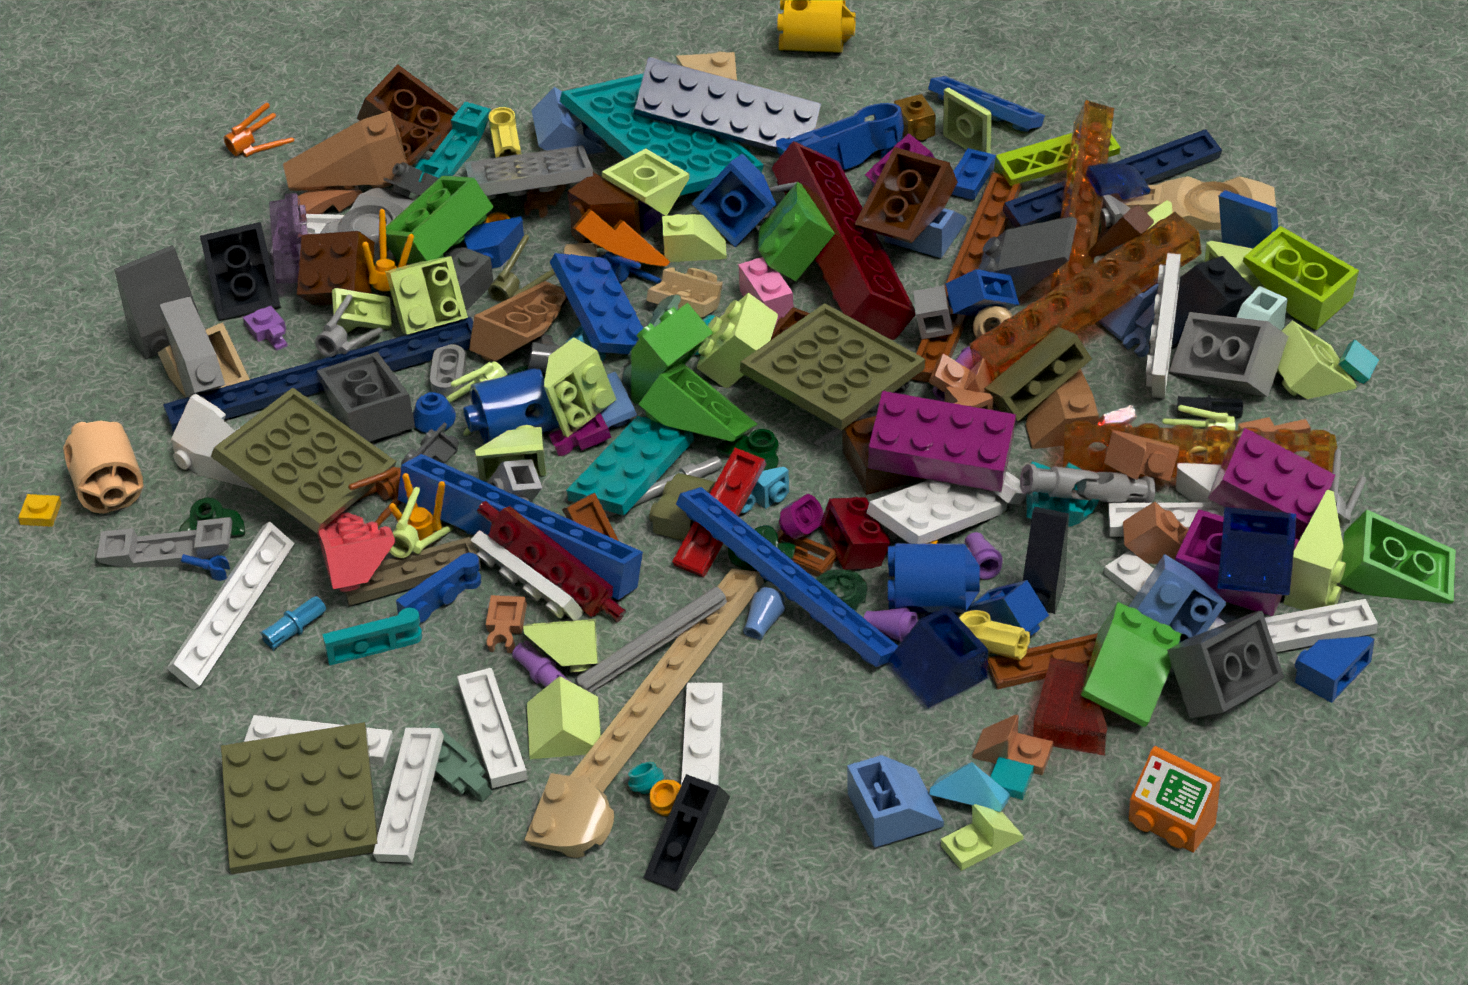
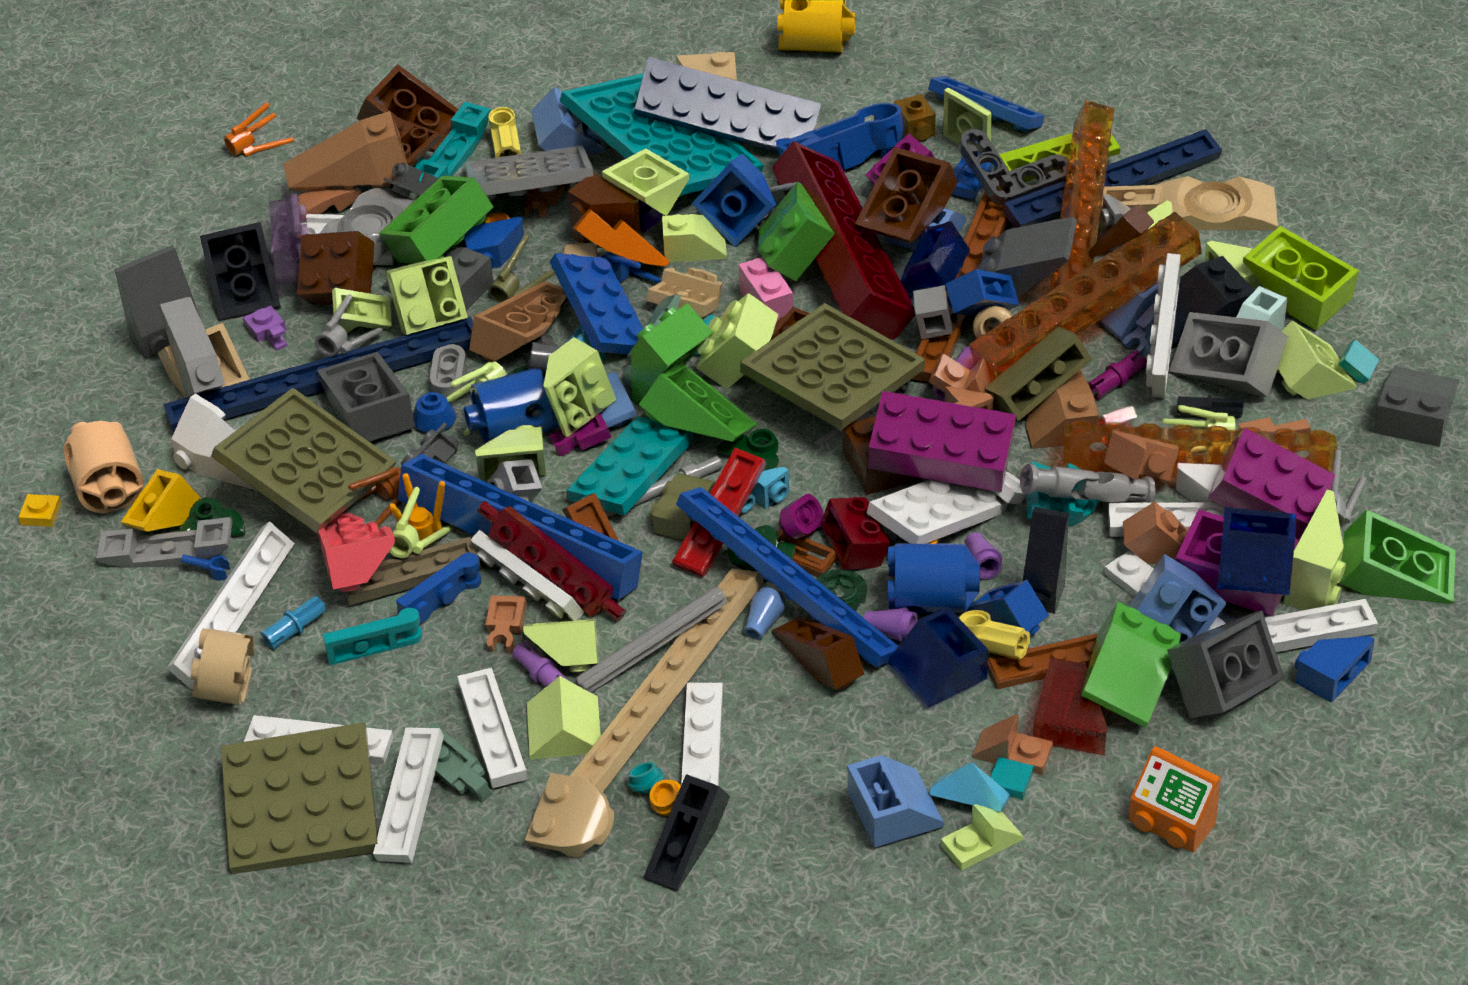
(162, 503): none -> yellow slope
(224, 666): none -> tan brick
(377, 273): light orange plant -> none
(822, 651): none -> reddish brown slope
(935, 259): none -> clear blue slope
(1011, 179): none -> dark grey beam
(1117, 178): clear blue slope -> none
(1117, 374): none -> magenta pin
(1245, 220): blue tile -> none
(1415, 406): none -> dark grey slope

